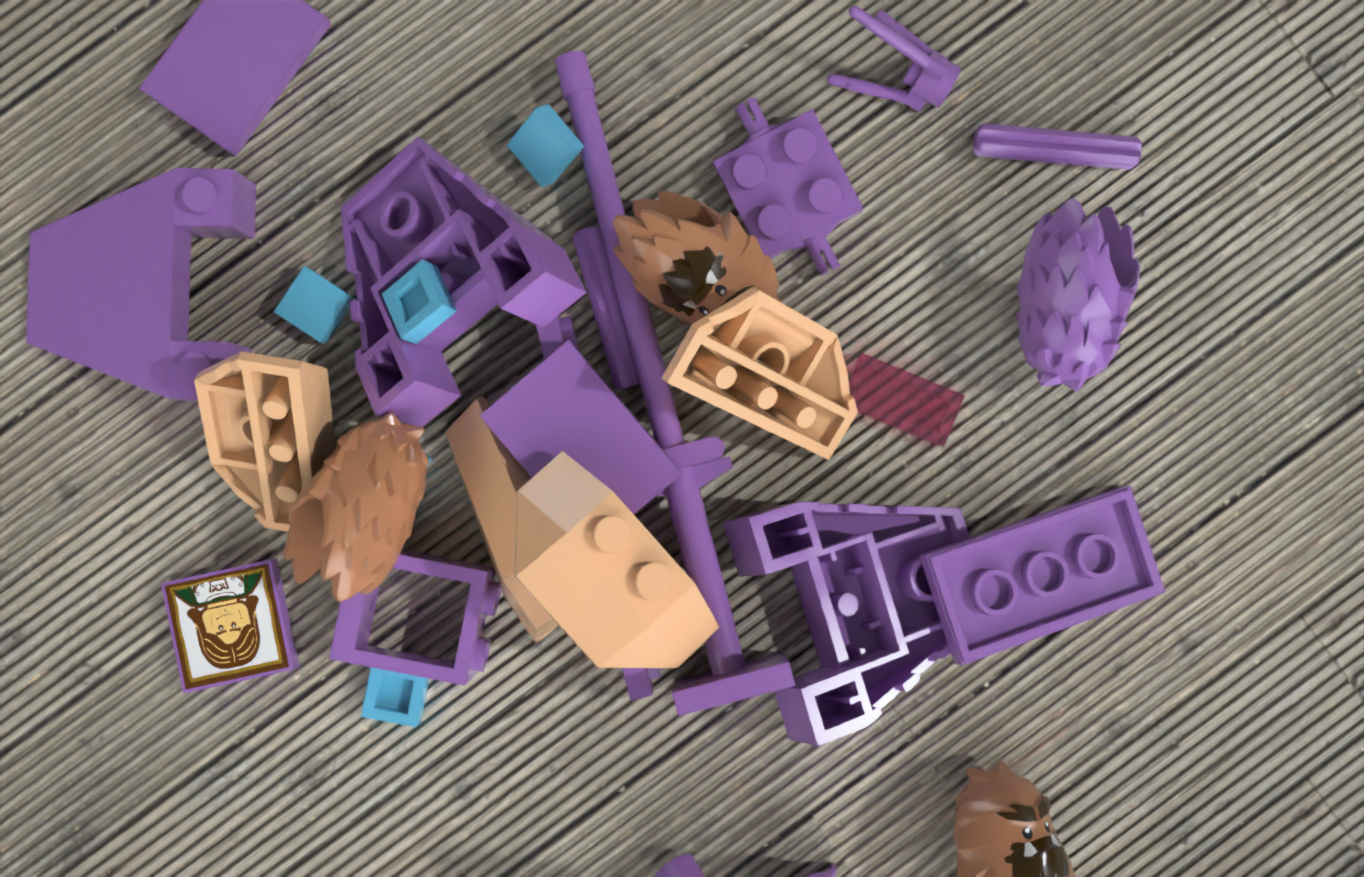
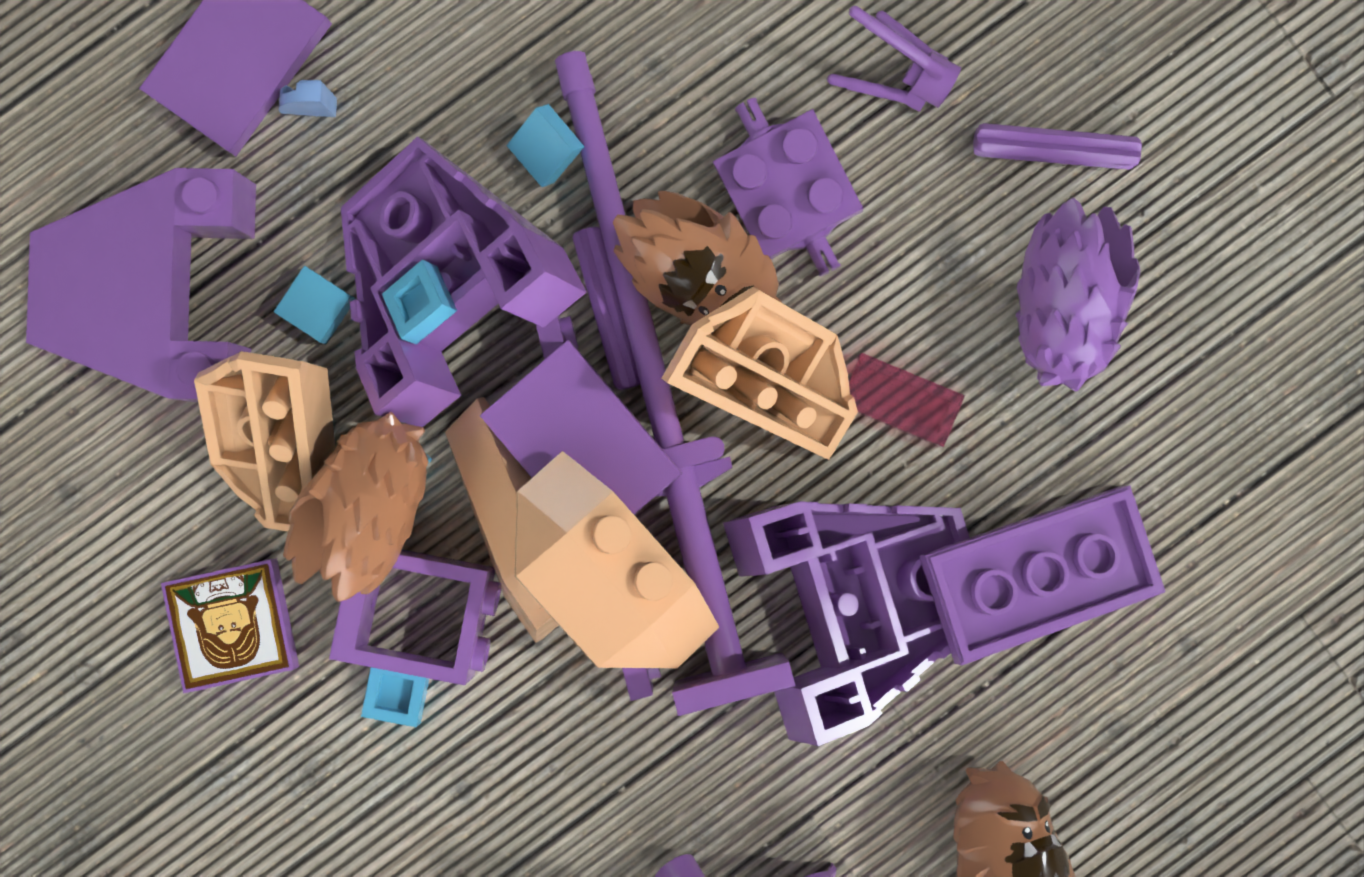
(308, 99): none -> light blue tile

